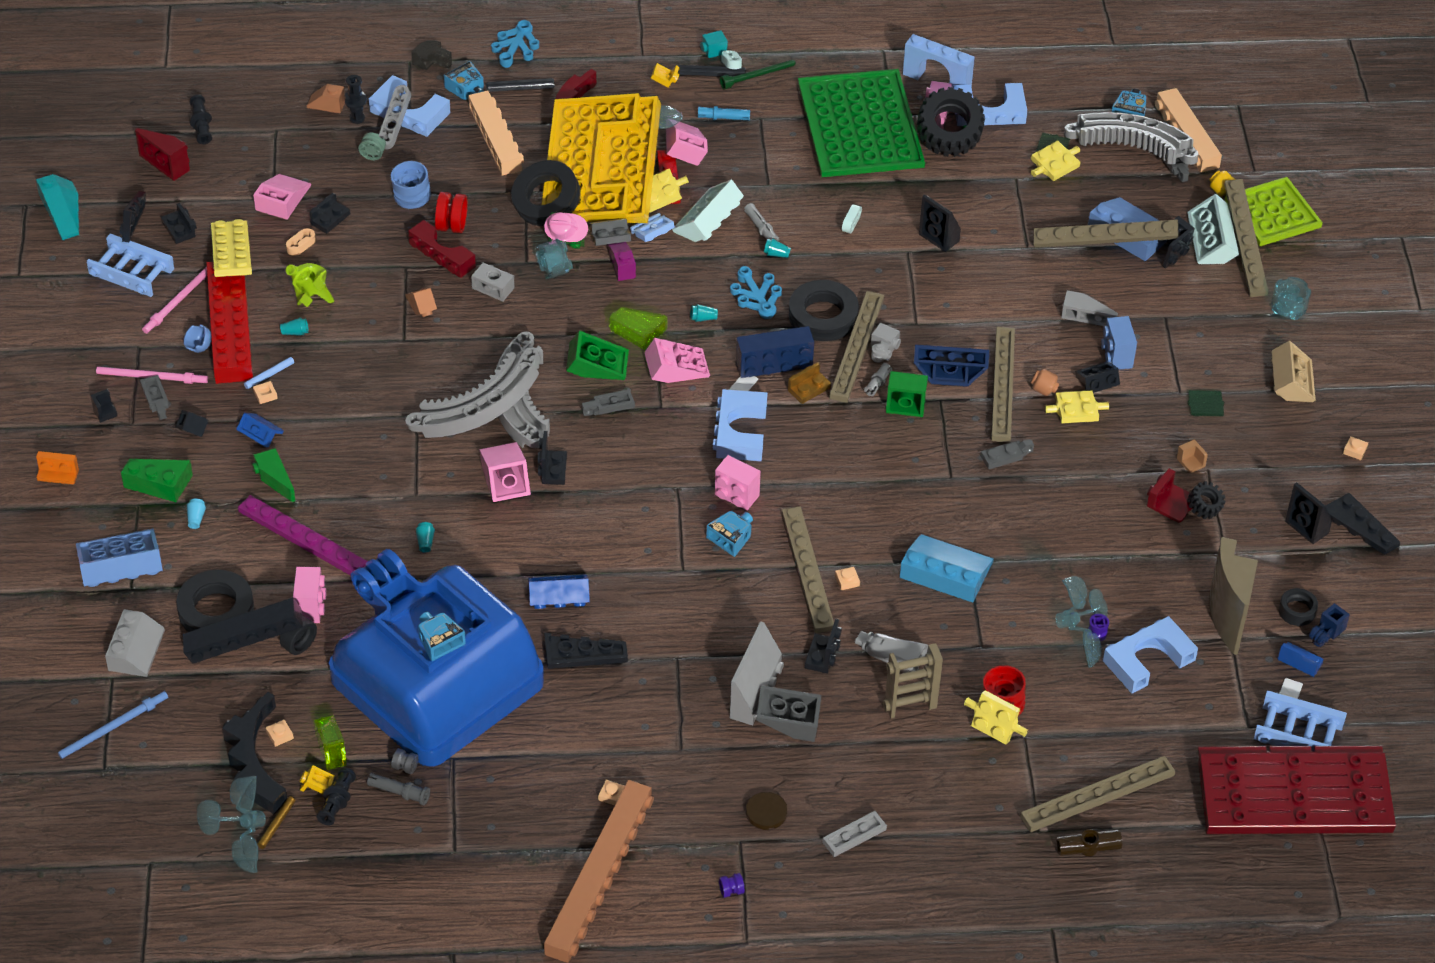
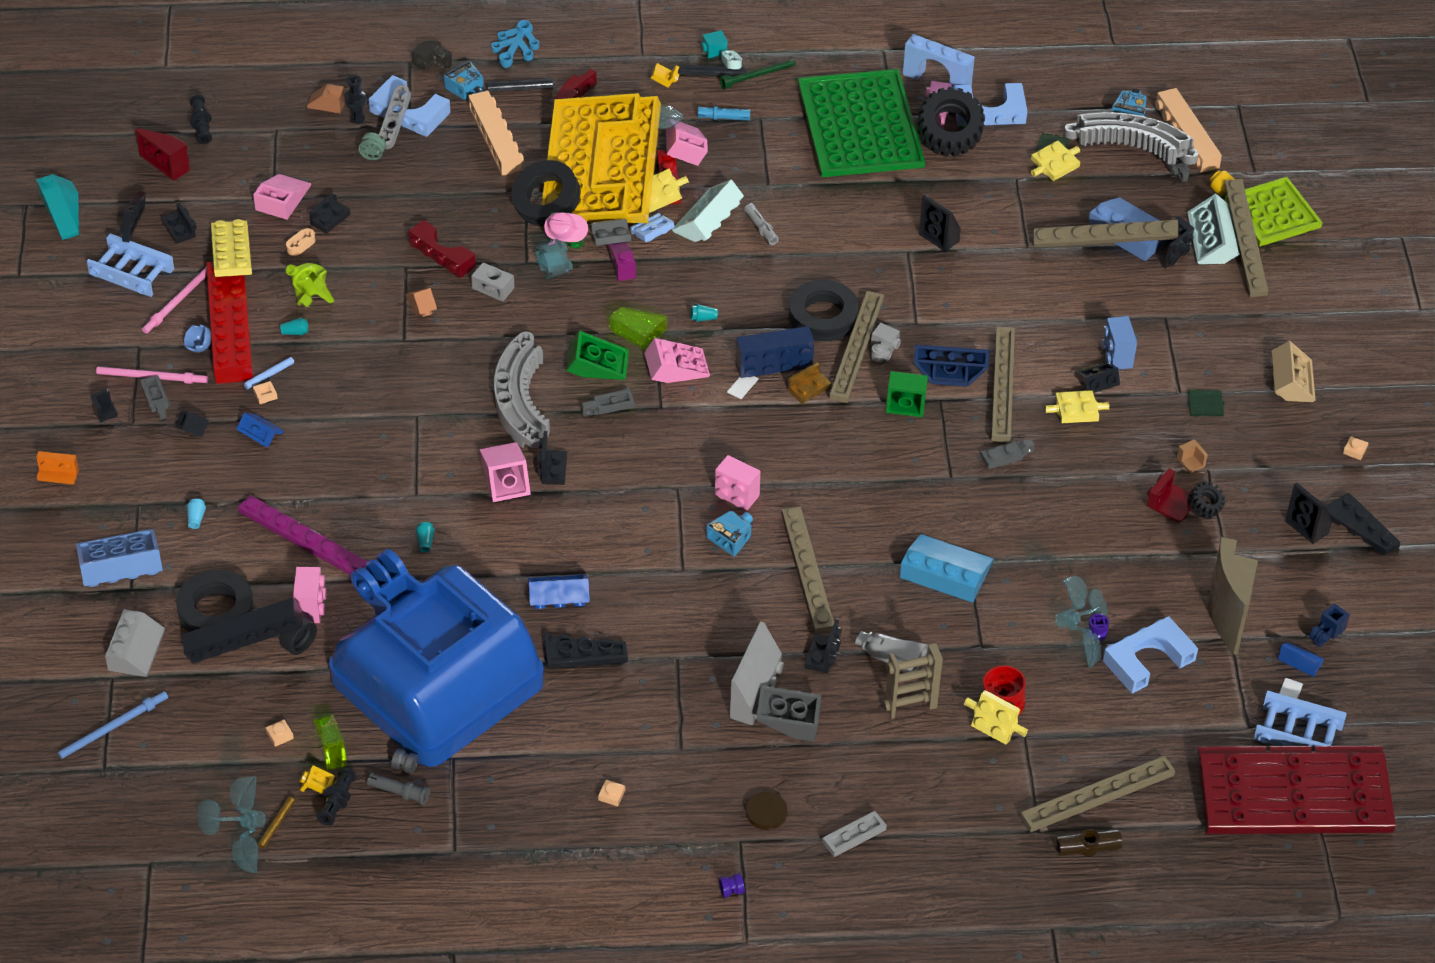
(157, 477): green wedge -> none
(242, 756): black arch -> none
(273, 473): green slope -> none
(410, 184): medium blue wheel -> none
(440, 635): dark azure torso -> none
(451, 212): red wheel -> none
(482, 404): light grey gear -> none
(598, 872): nougat brick -> none
(737, 405): light blue arch -> none
(765, 308): dark azure plant -> none
(777, 249): teal cone -> none
(847, 578): light nougat plate -> none
(851, 218): light aqua beam -> none
(878, 379): light grey pin -> none
(1045, 382): nougat head -> none
(1085, 309): light grey slope -> none
(1291, 298): clear light blue brick -> none
(1293, 617): black tyre -> none

